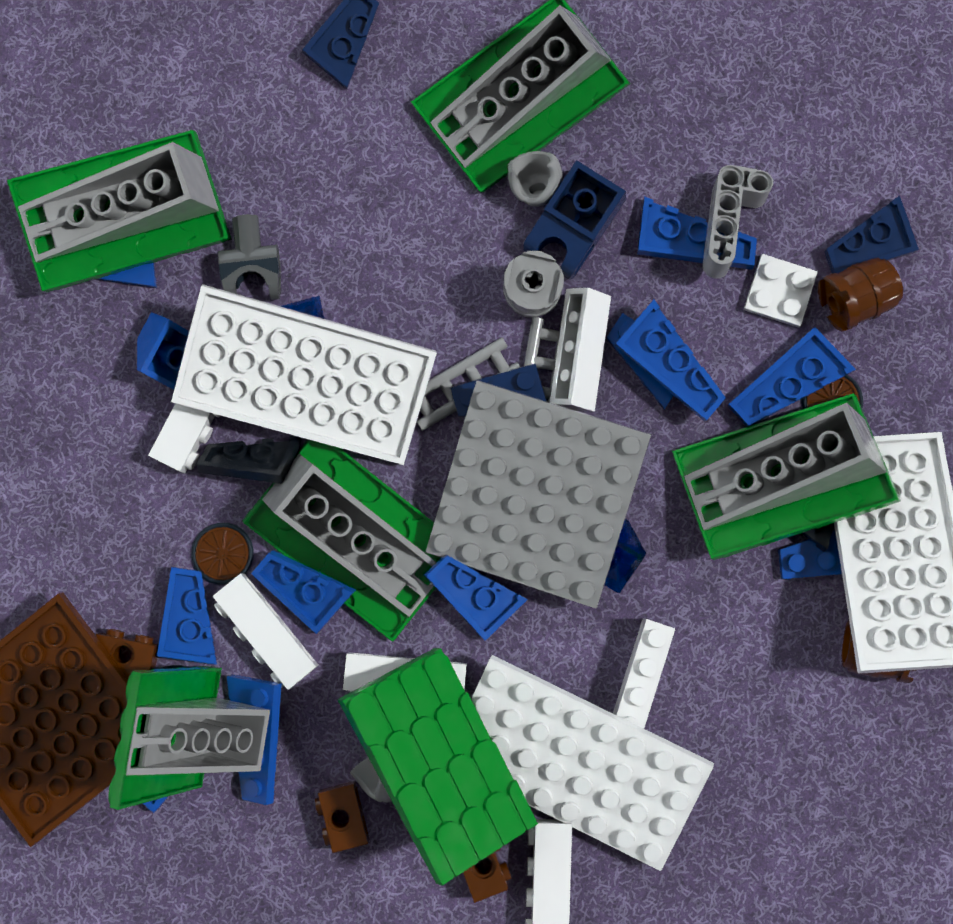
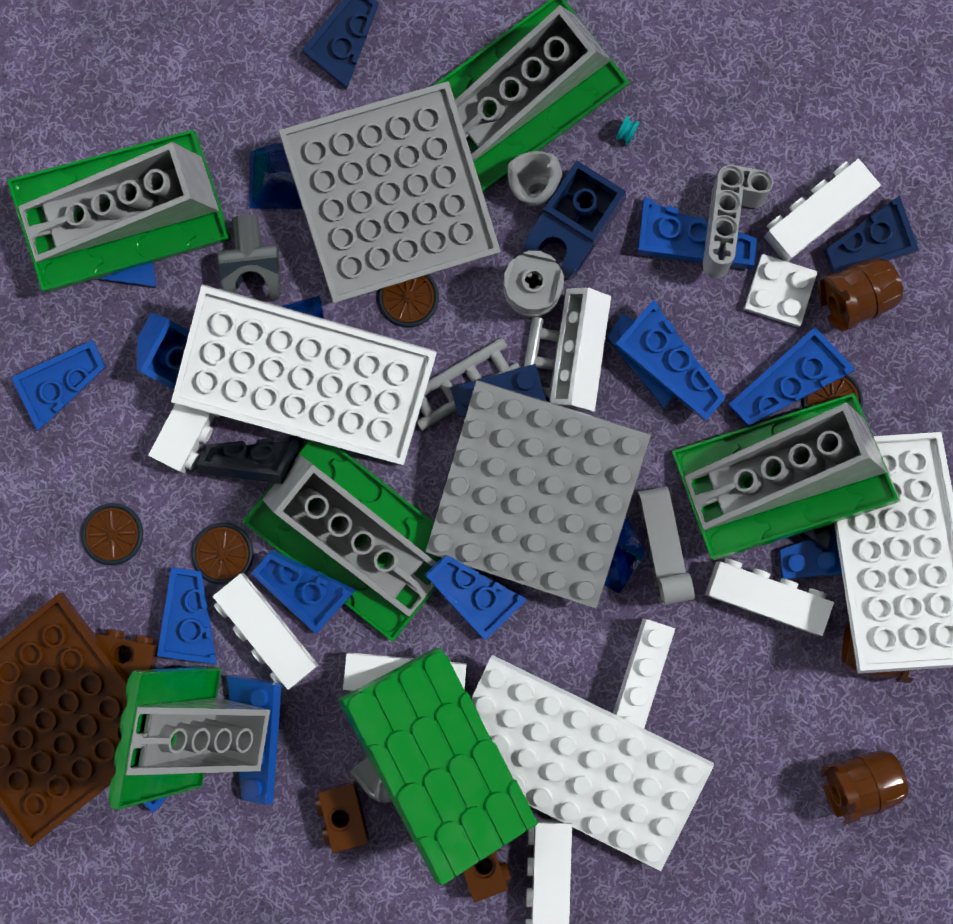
(58, 381): none -> blue wing
(112, 534): none -> reddish brown wheel
(271, 180): none -> clear blue slope
(389, 191): none -> light grey plate
(410, 301): none -> reddish brown wheel
(627, 130): none -> teal bush
(664, 546): none -> light grey beam
(769, 598): none -> white brick
(822, 210): none -> white brick
(864, 785): none -> reddish brown piece

